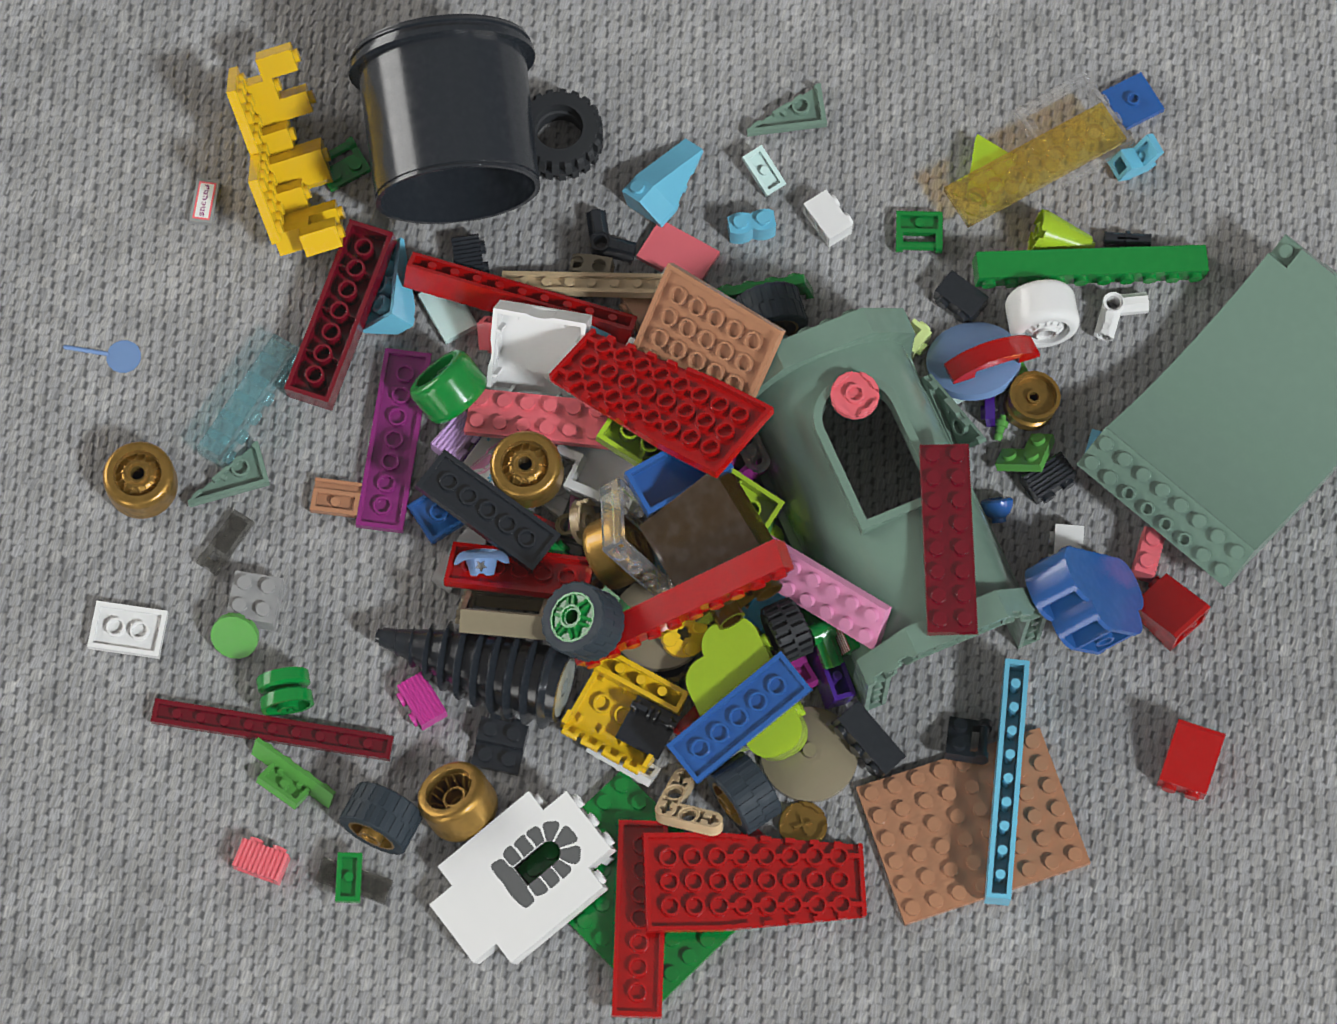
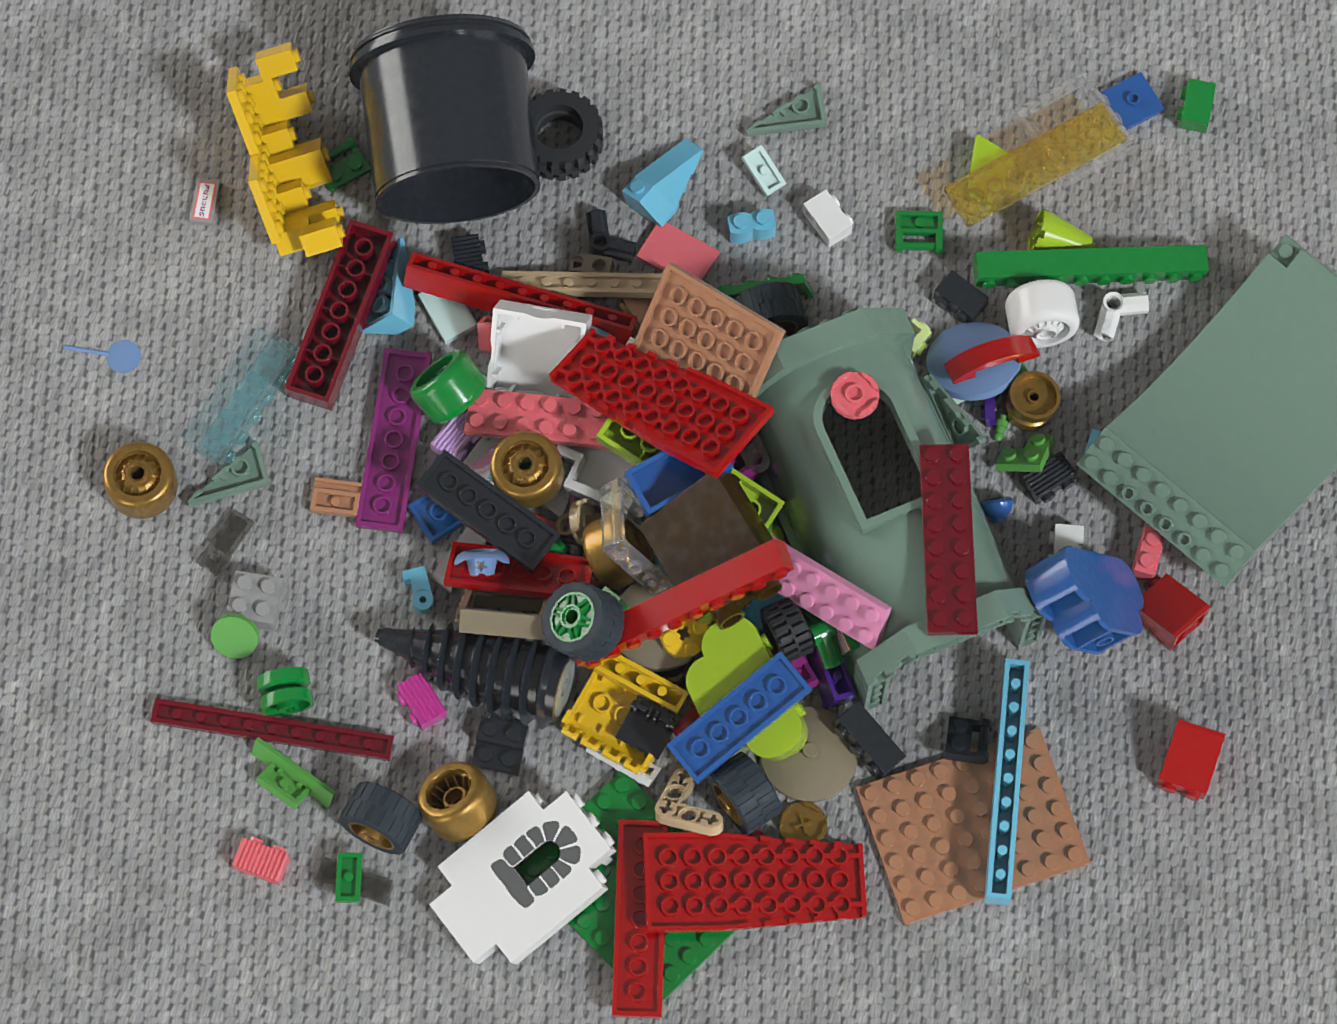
(128, 629): white plate -> none
(422, 597): none -> medium azure leg
(1127, 239): black pin -> none
(1136, 160): medium azure brick -> none
(1197, 105): none -> green brick

